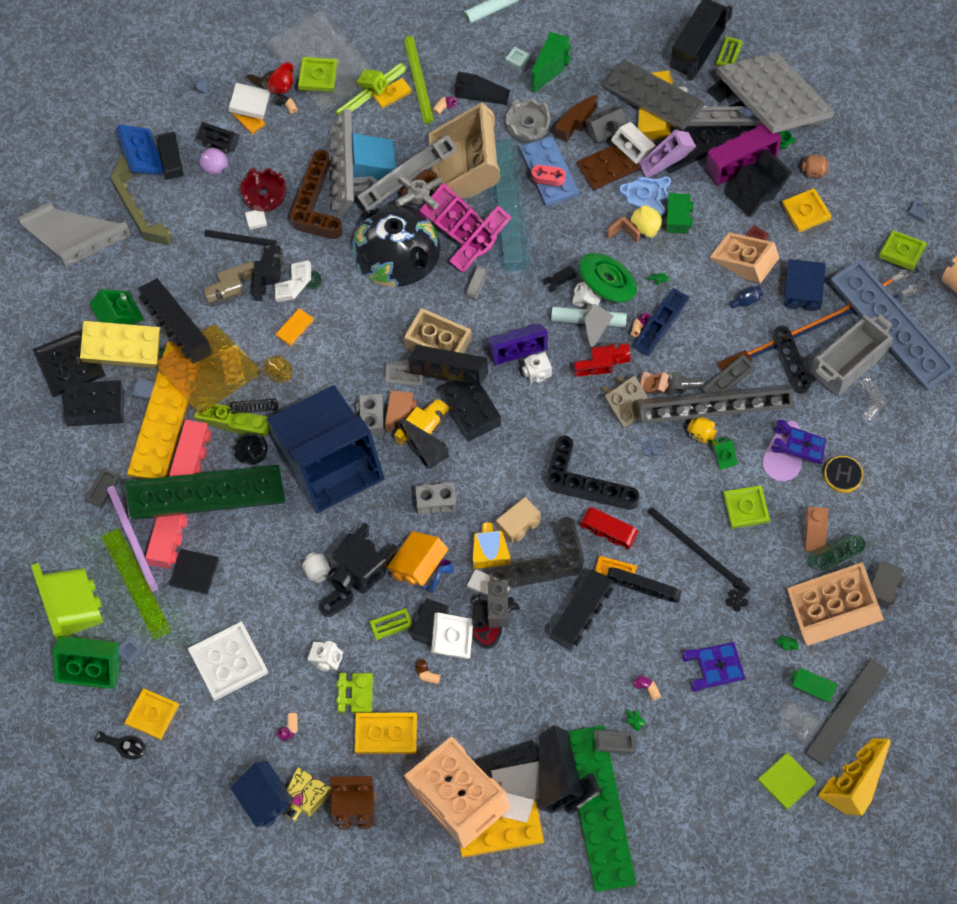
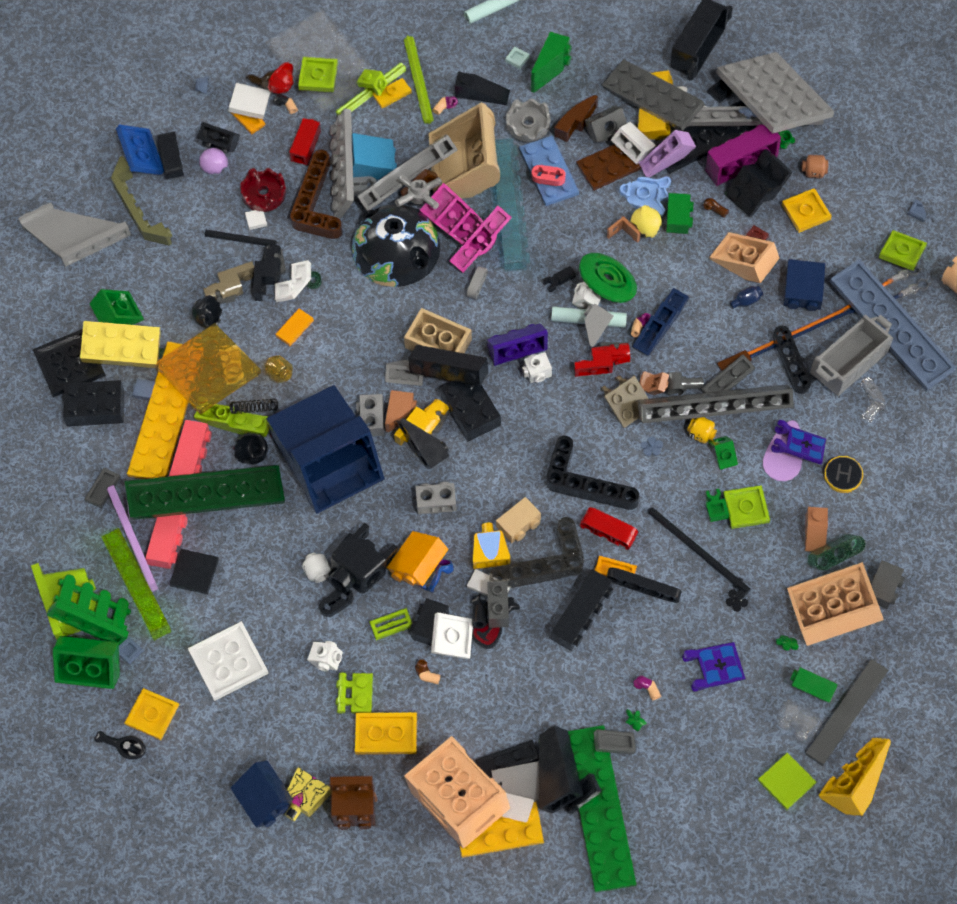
(86, 620): none -> green fence
(175, 321): black brick -> none
(206, 311): none -> black hair
(291, 729): arm -> none
(305, 141): none -> red brick
(659, 277): green plant -> none
(711, 204): none -> reddish brown arm
(716, 507): none -> green plate
(733, 41): lime tile -> none

